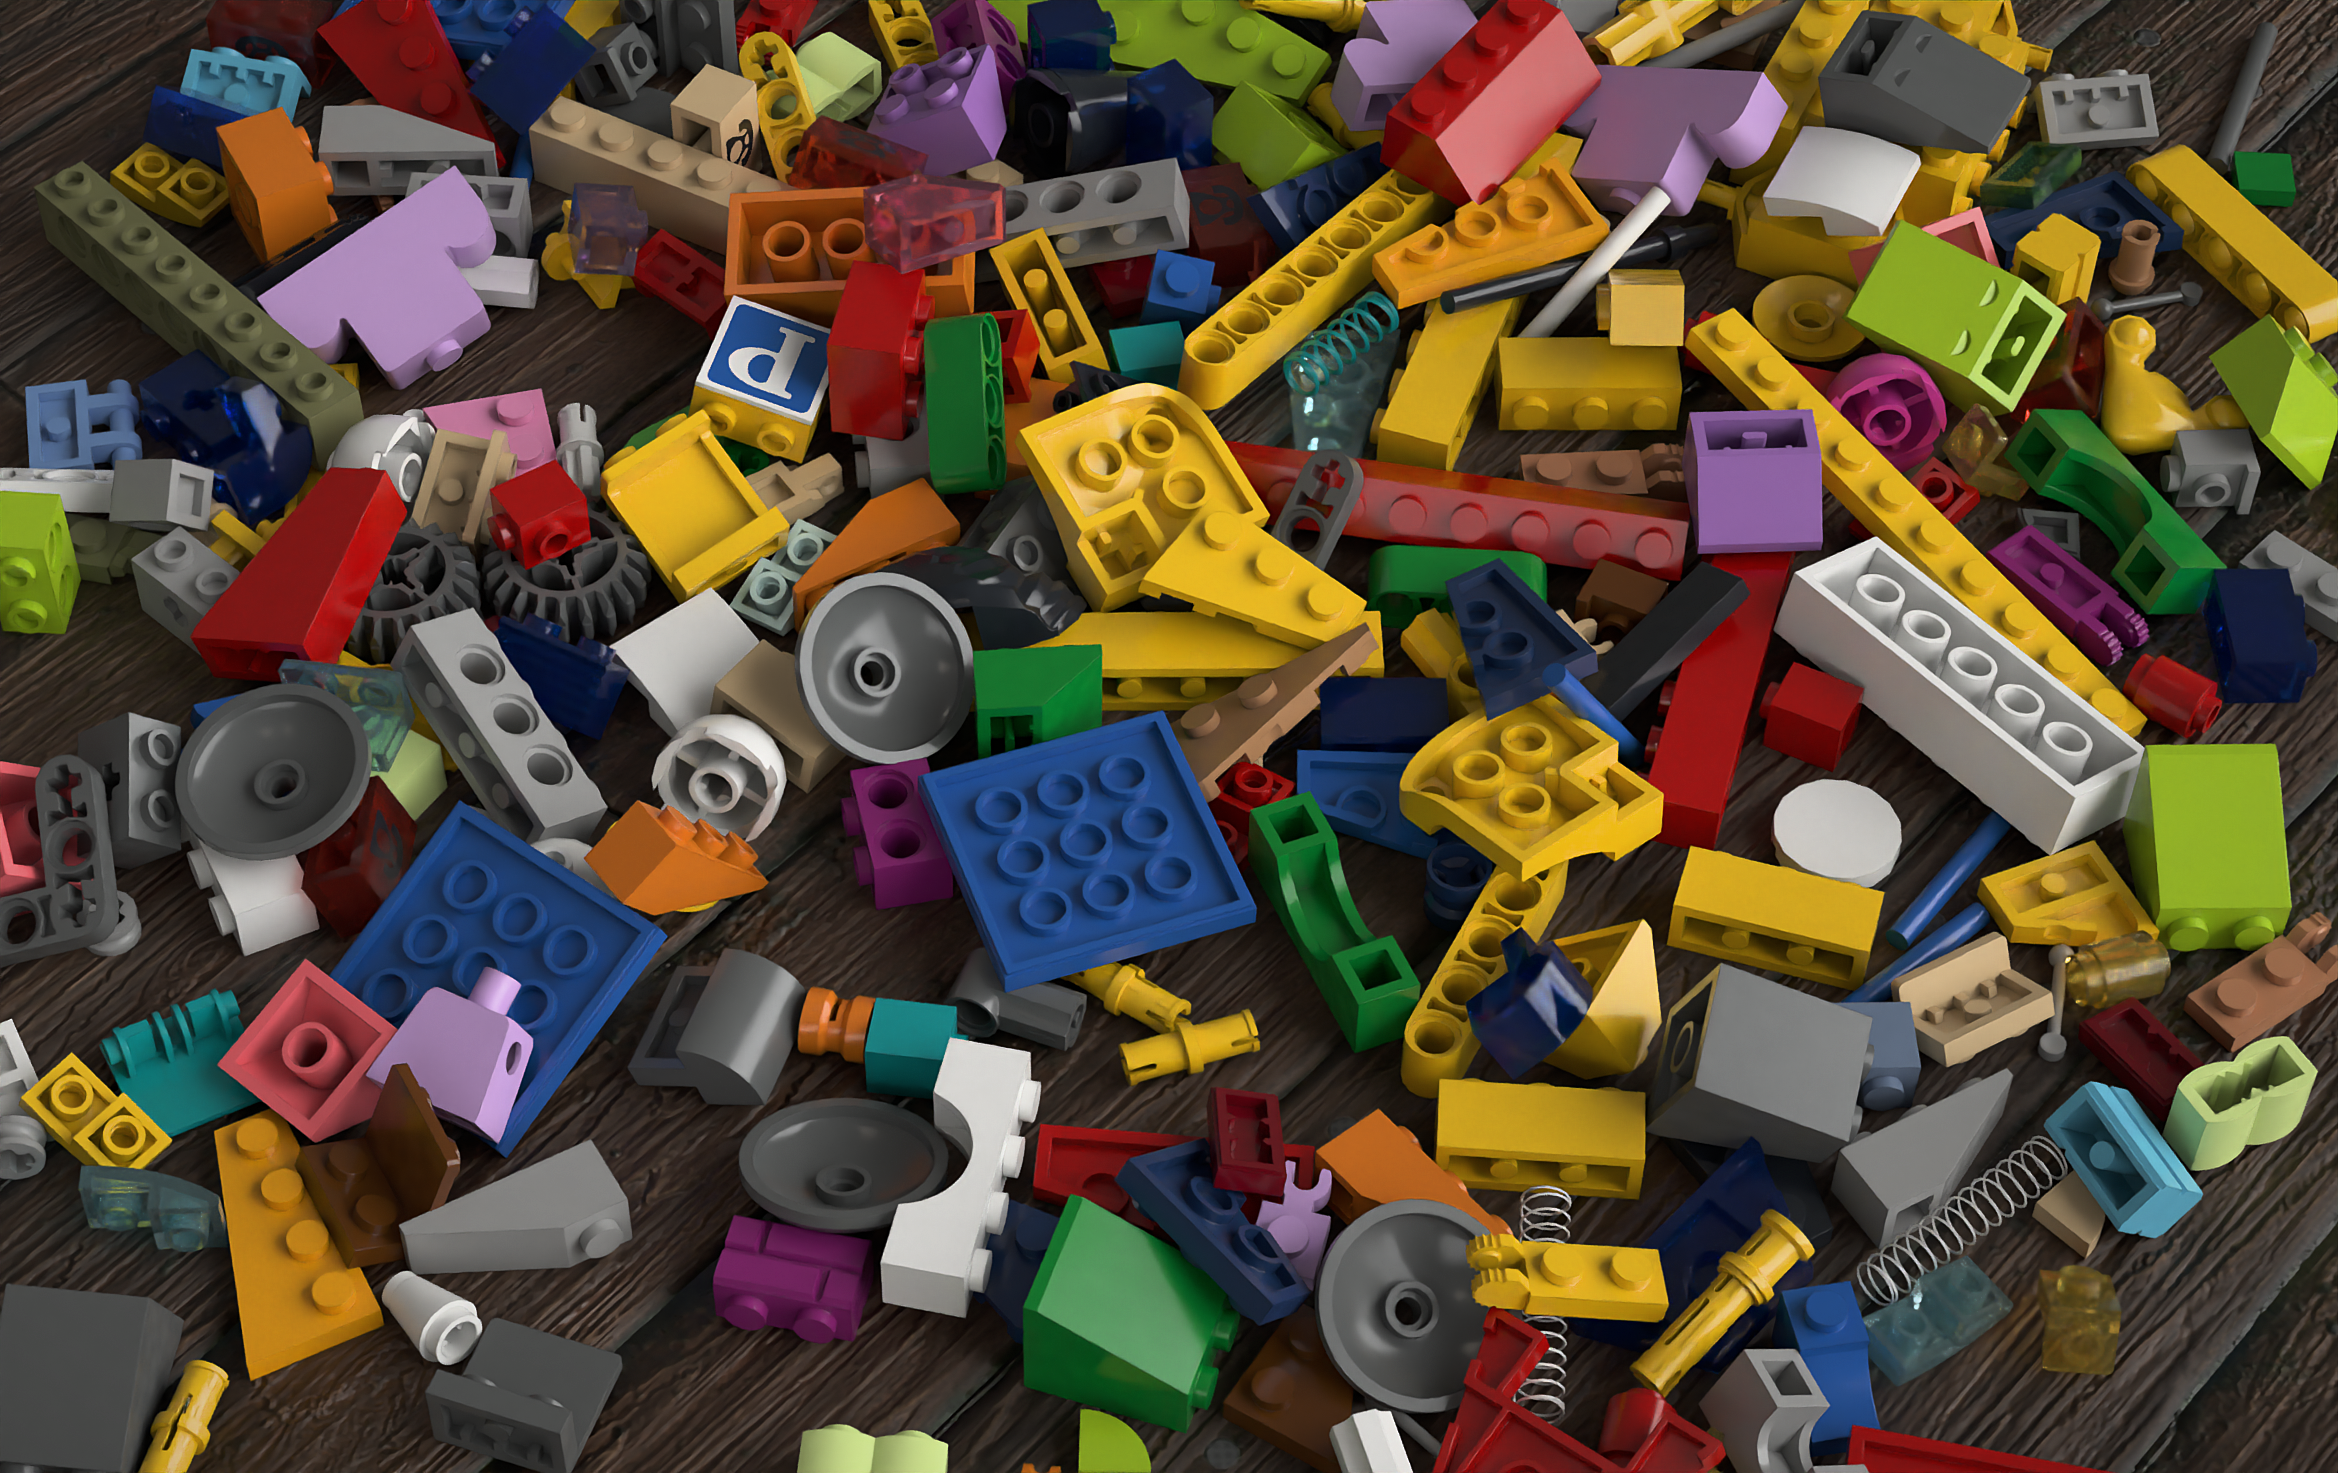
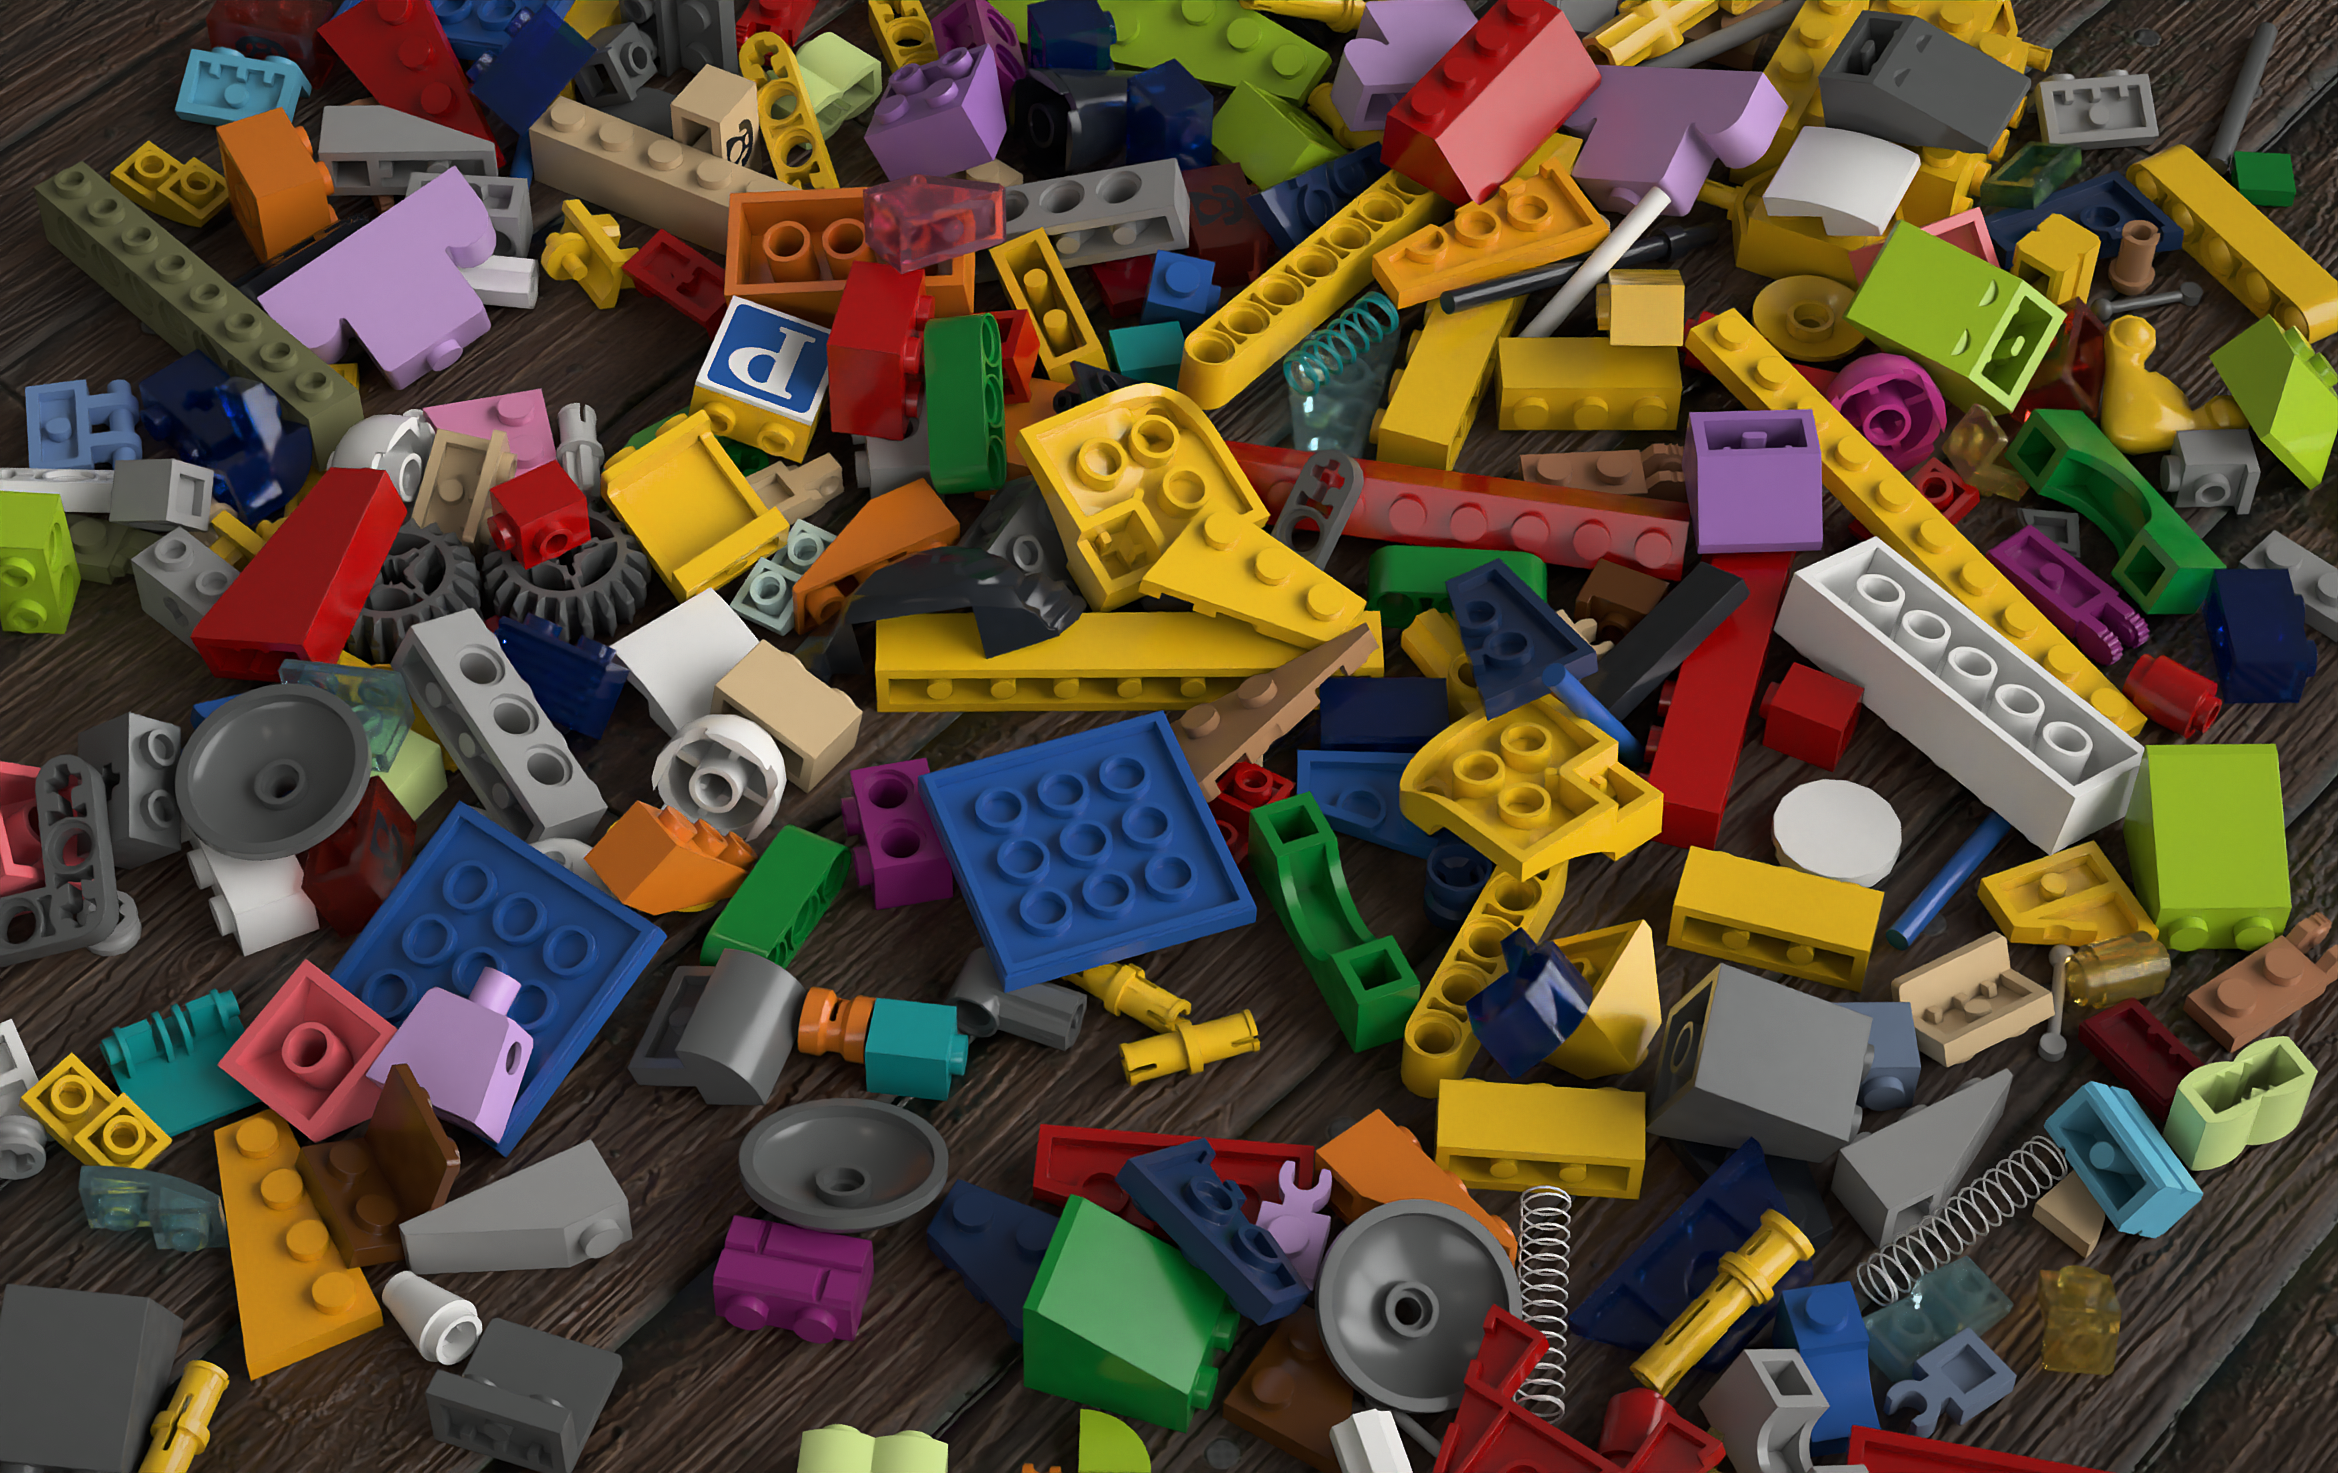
(187, 120): clear blue brick -> none
(605, 229): brick -> none
(780, 898): none -> green beam
(849, 157): clear red brick -> none
(916, 661): dark grey dish -> none
(940, 1243): white arch -> none
(1034, 695): green slope -> none
(1246, 1141): dark red plate -> none
(1567, 1279): yellow hinge -> none
(1937, 944): blue bar -> none
(1954, 1379): none -> sand blue plate

